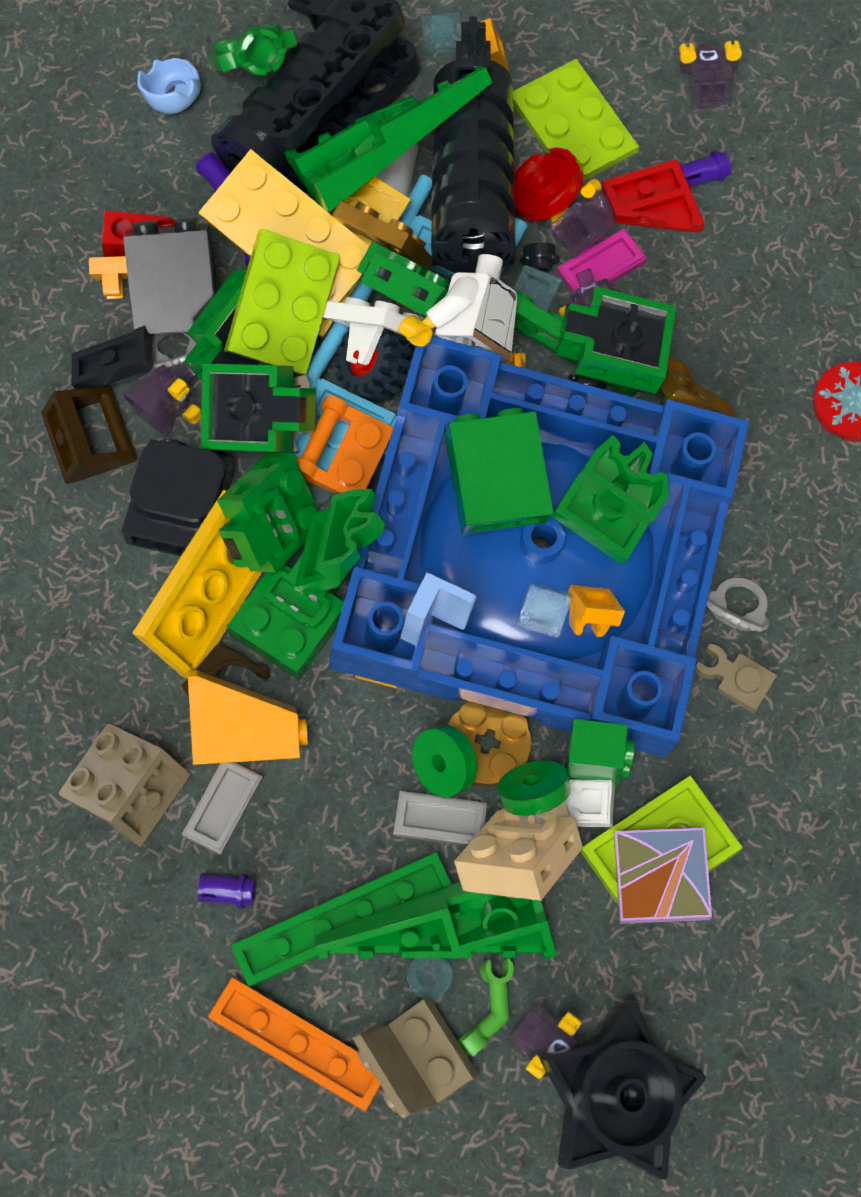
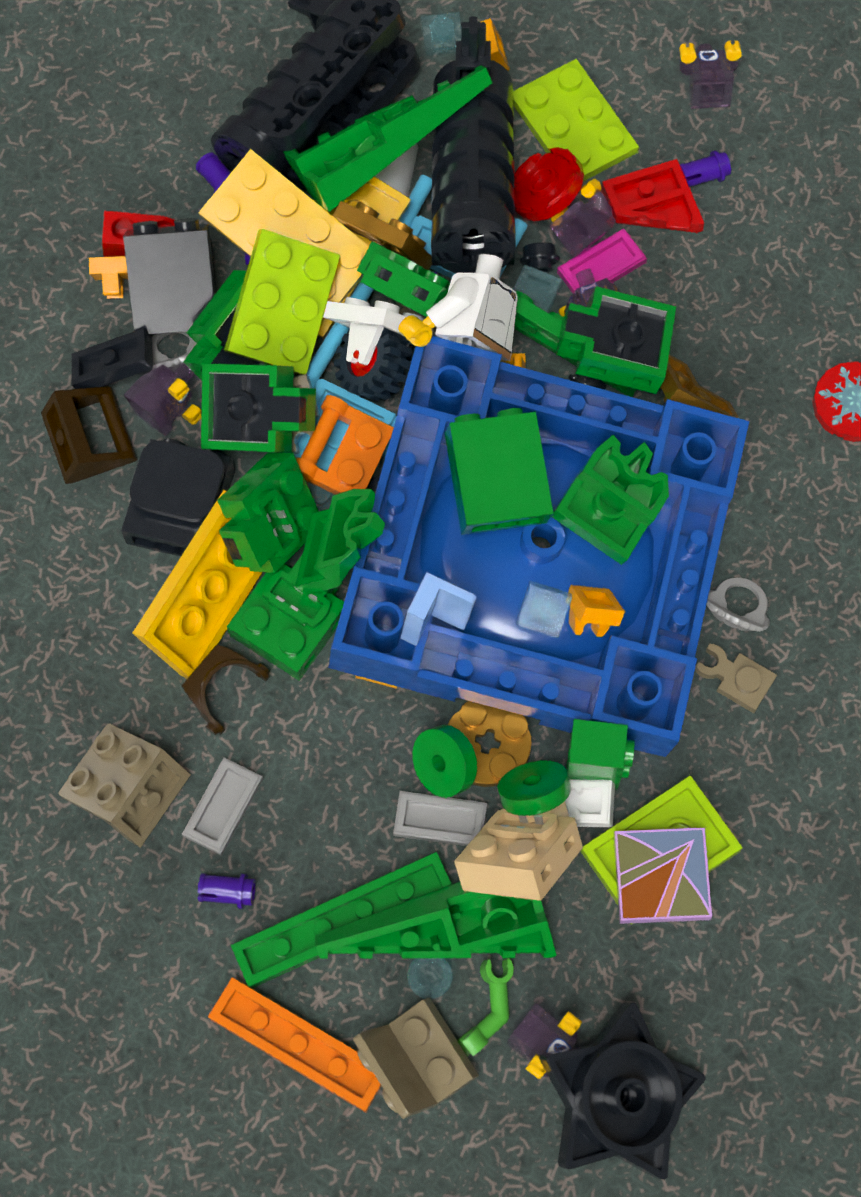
(163, 76): light blue hair -> none
(239, 723): light orange slope -> none
(256, 50): green plate -> none

